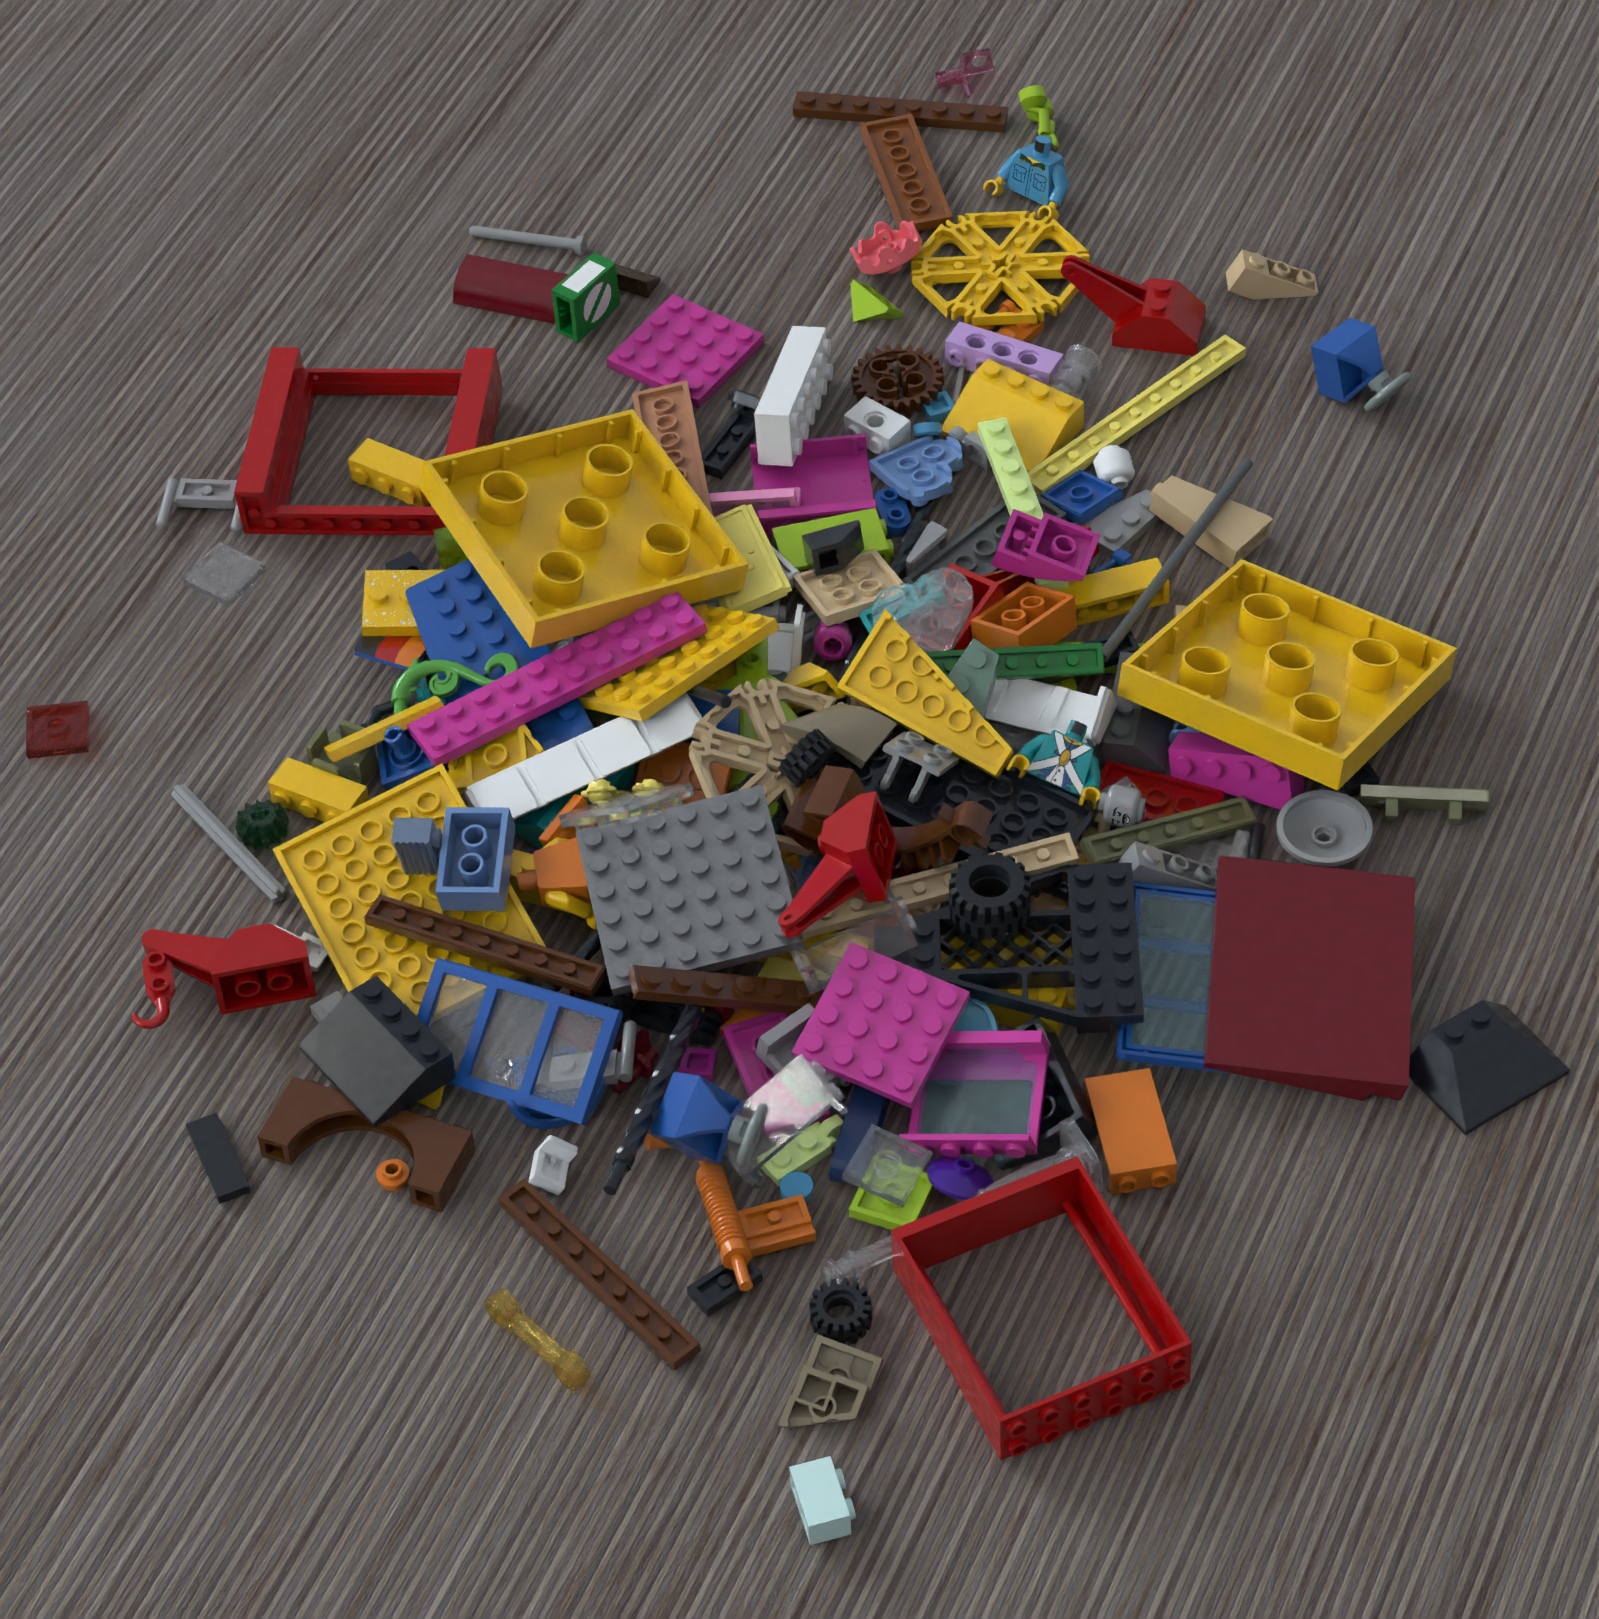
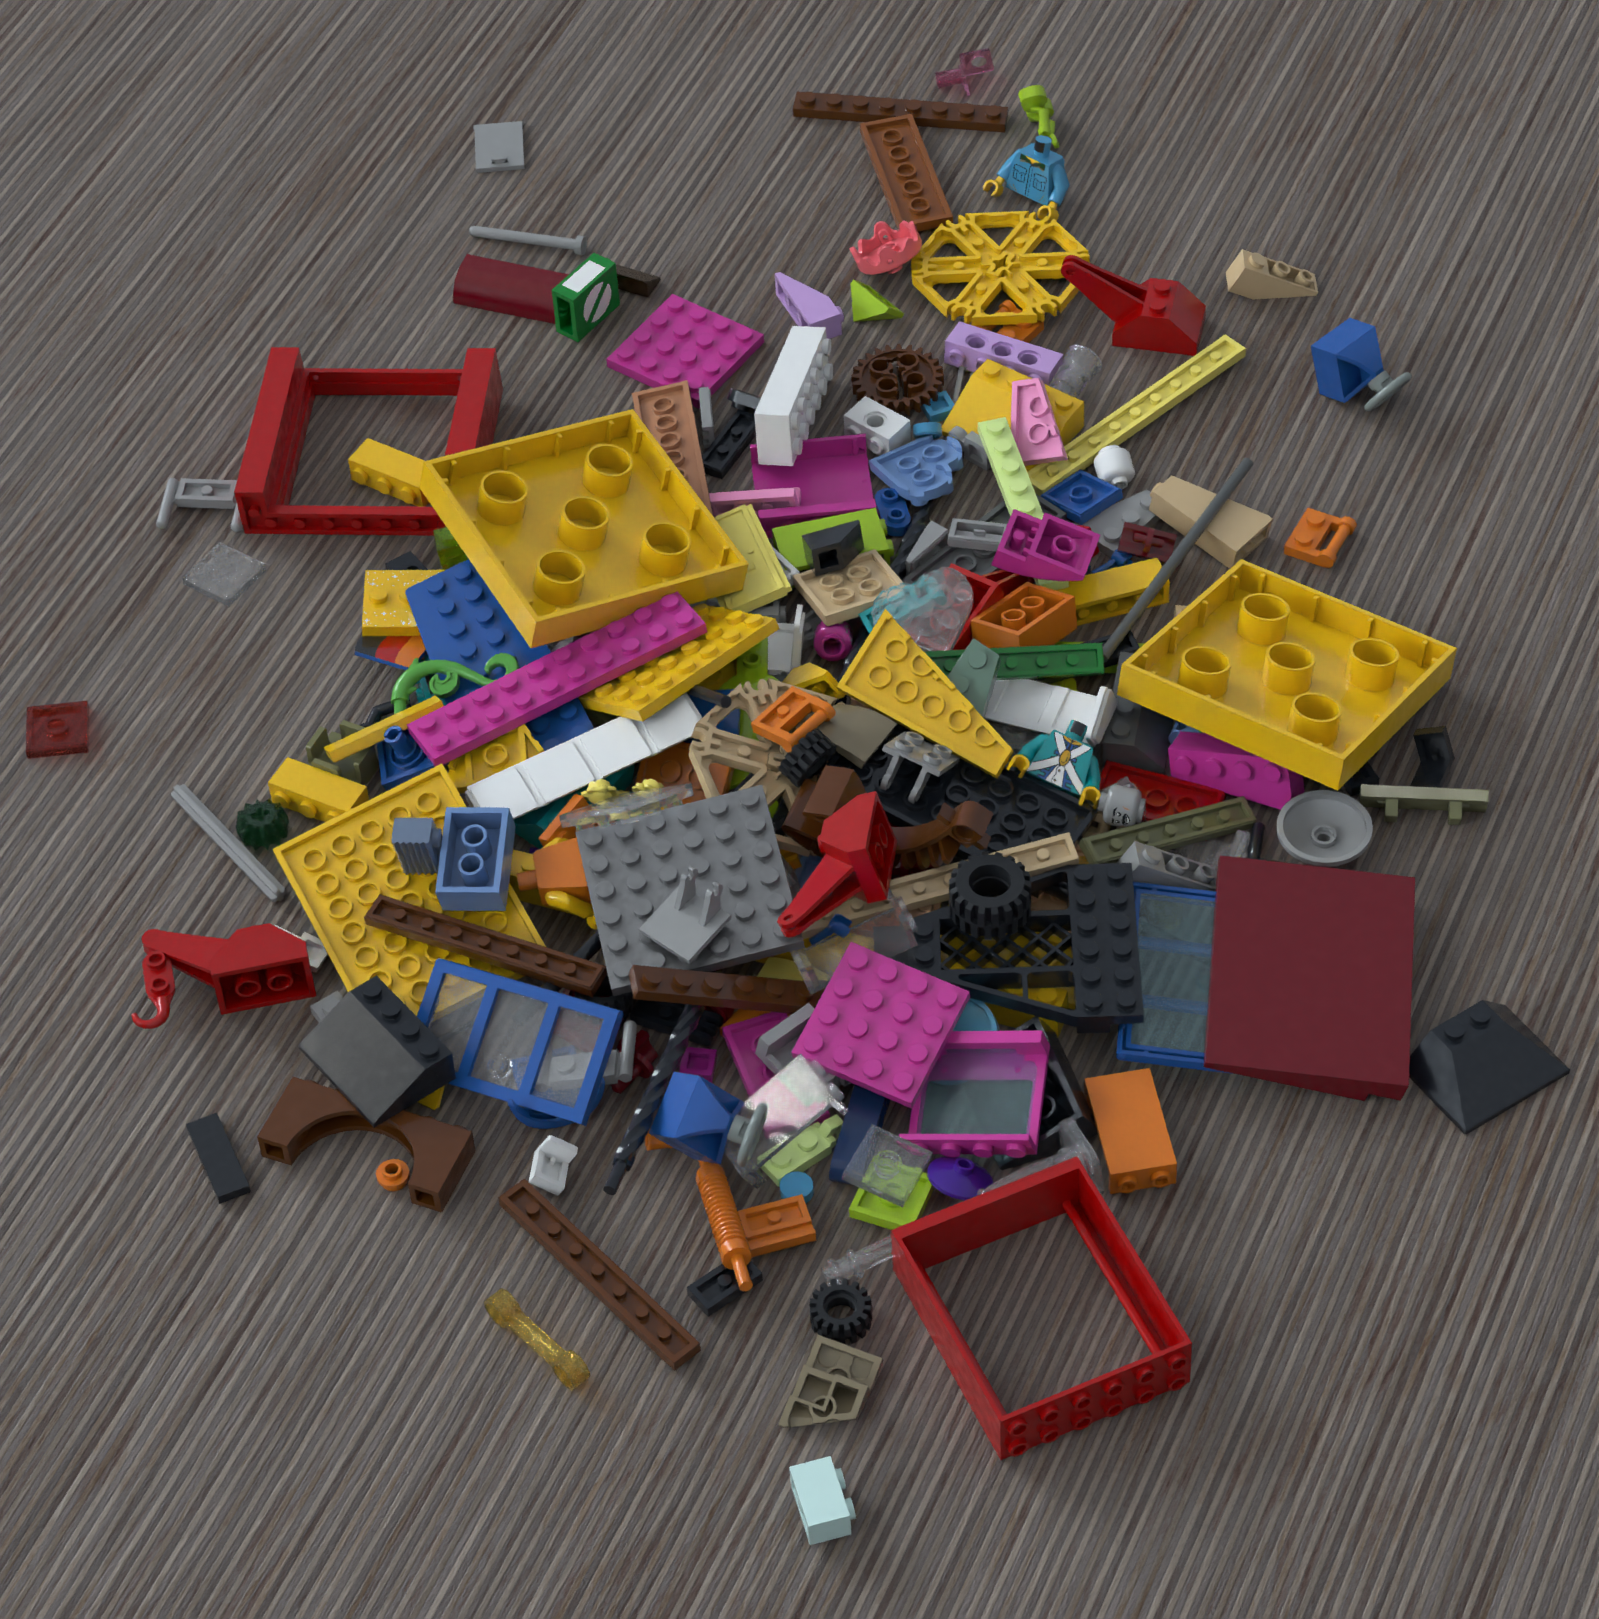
(499, 146): none -> light grey container
(685, 920): none -> light grey plate
(706, 416): none -> light grey tile
(787, 713): none -> orange plate
(808, 305): none -> lavender slope
(837, 925): none -> blue hand
(978, 536): none -> light grey tile
(1035, 424): none -> bright pink wing
(1146, 542): none -> dark red hips
(1311, 534): none -> orange plate
(1435, 756): none -> black bracket

